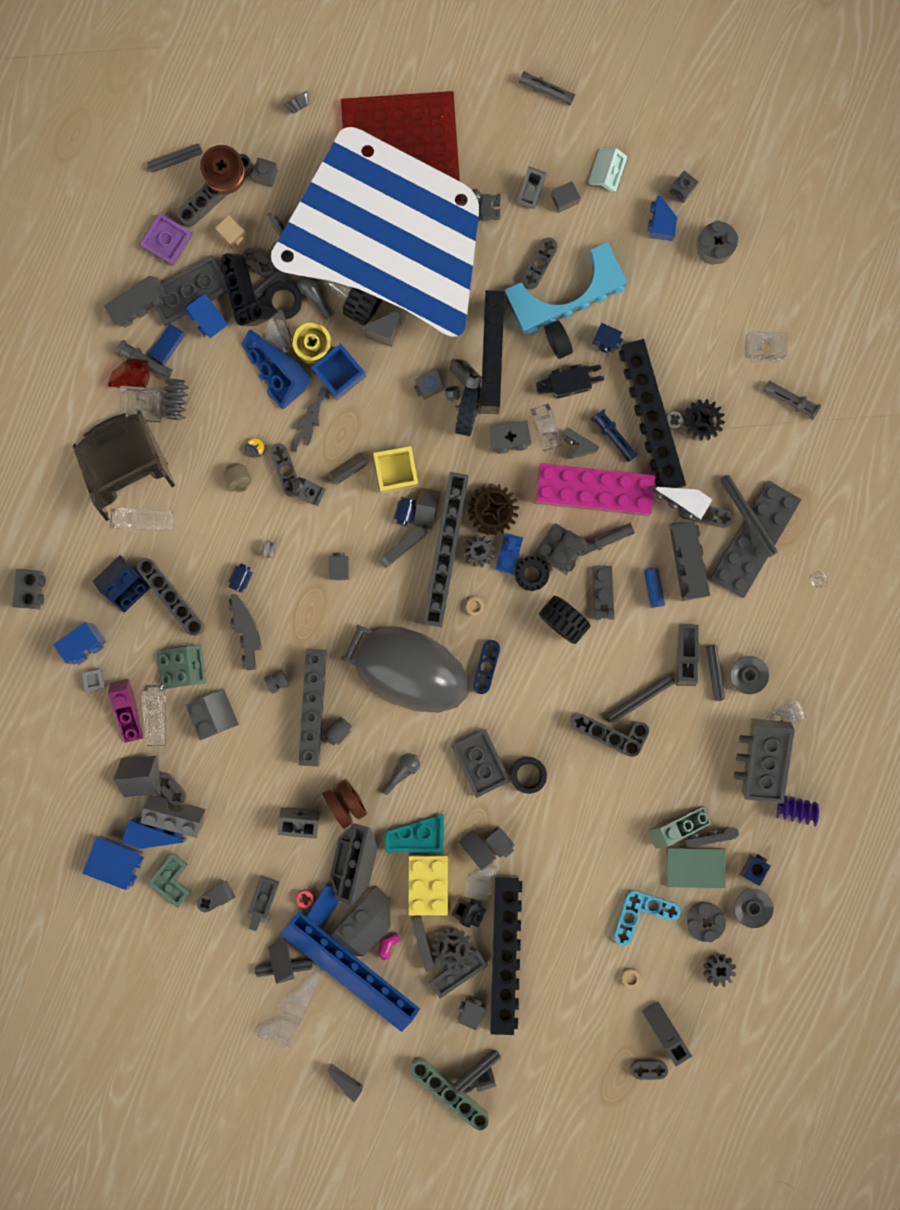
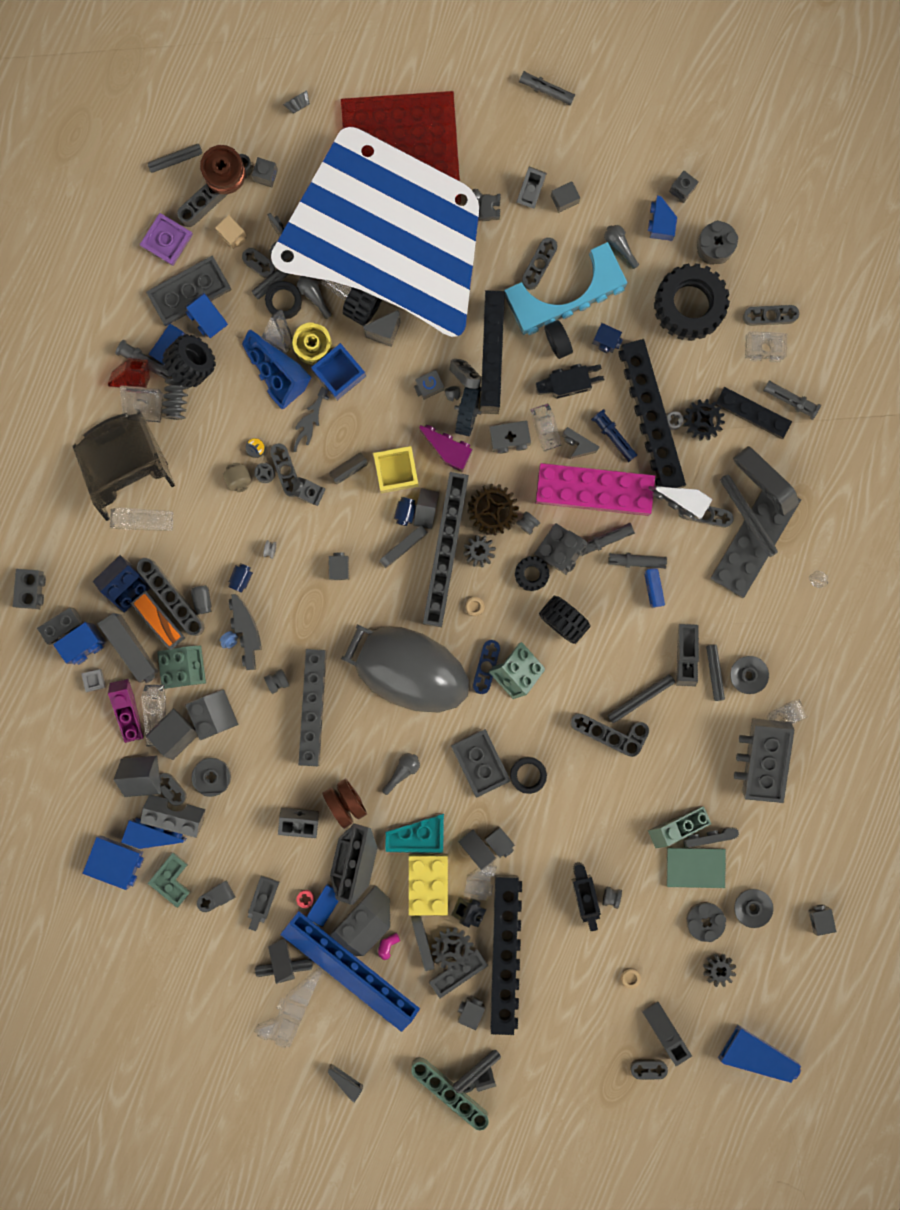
(60, 626): none -> dark grey brick
(128, 647): none -> dark grey slope
(136, 301): dark grey brick -> none
(158, 620): none -> slope
(172, 734): none -> dark grey slope
(189, 360): none -> black tyre
(201, 599): none -> dark grey piece
(203, 769): none -> dark grey plate
(229, 640): none -> medium blue plate
(241, 293): black beam -> none
(262, 470): none -> dark grey wheel
(338, 731): dark grey brick -> none
(451, 452): none -> magenta slope
(509, 553): blue hinge -> none
(518, 672): none -> sand green bracket
(528, 522): none -> dark grey wheel
(586, 896): none -> black hinge
(603, 592): dark grey plate -> none
(608, 168): light aqua panel -> none
(612, 897): none -> dark grey wheel
(616, 237): none -> dark grey piece
(637, 560): none -> dark grey pin
(641, 906): medium azure beam -> none
(689, 561): dark grey wedge -> none
(708, 284): none -> black tyre
(753, 413): none -> black plate
(756, 878): dark blue brick -> none
(757, 311): none -> dark grey beam
(757, 1056): none -> blue slope
(768, 479): none -> dark grey beam
(797, 808): dark purple piece -> none
(822, 920): none -> dark grey brick

